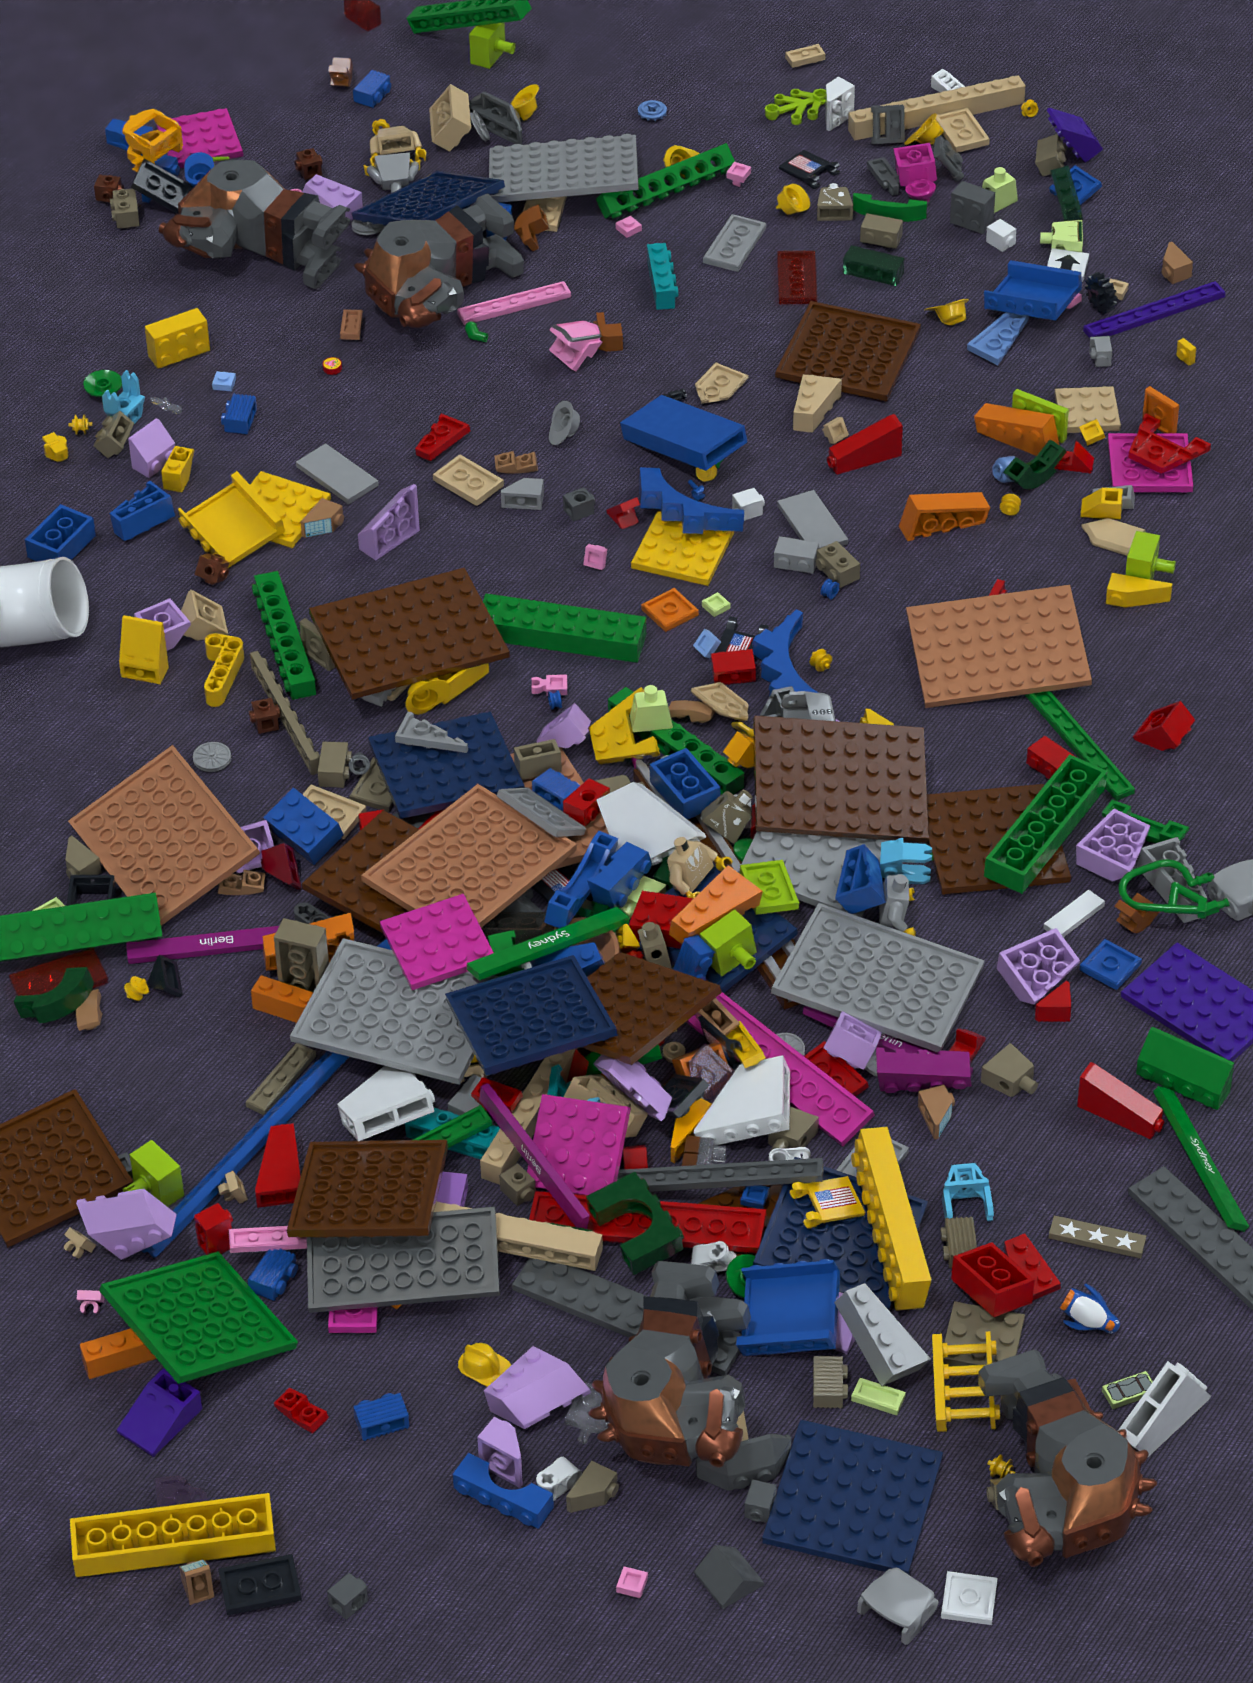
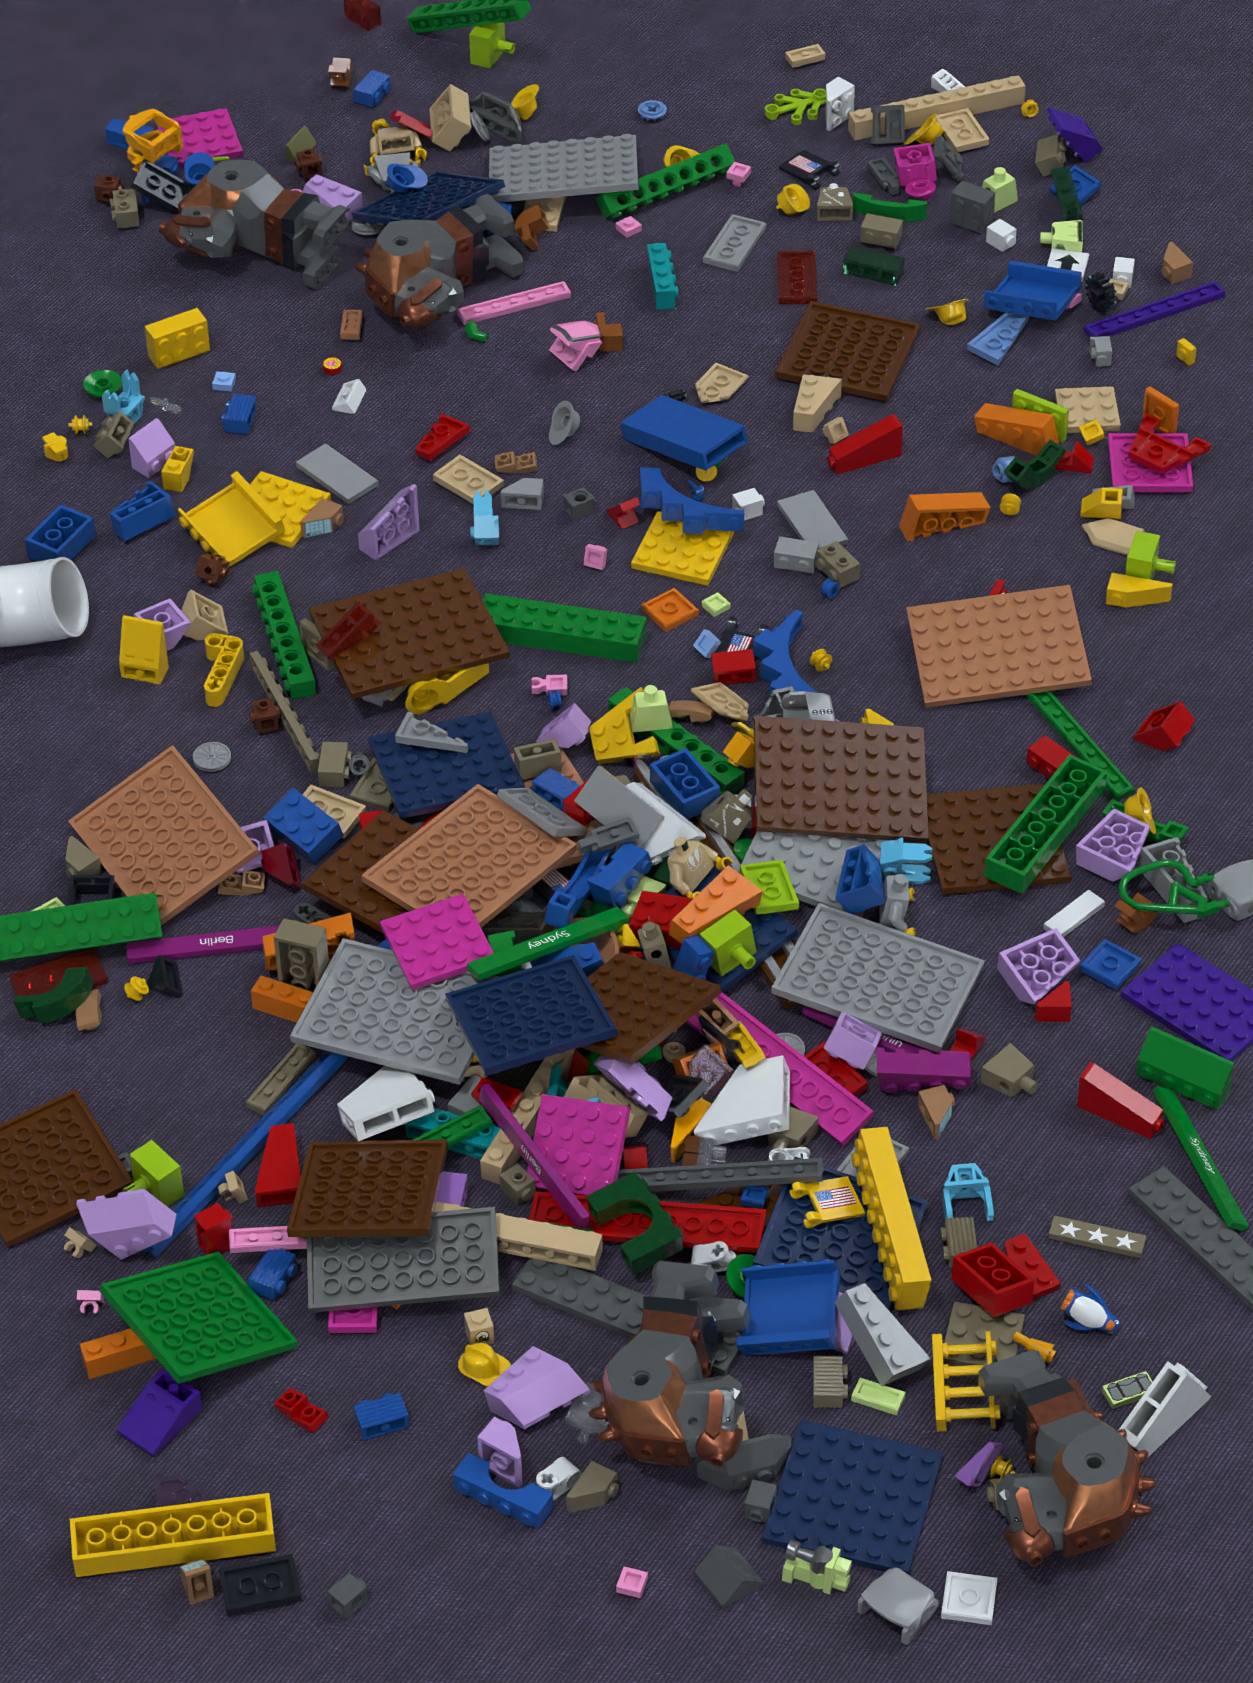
(302, 140): none -> olive slope
(348, 631): none -> clear red slope
(349, 397): none -> white slope
(404, 177): none -> blue piece
(411, 123): none -> red slope
(479, 1327): none -> tan brick
(485, 524): none -> medium azure piece
(608, 836): none -> dark grey hinge
(612, 801): none -> light grey tile
(820, 1568): none -> yellowish green hips
(978, 1467): none -> medium lavender slope
(1045, 1349): none -> light orange cone
(1124, 270): none -> white brick
(1139, 807): none -> yellow piece

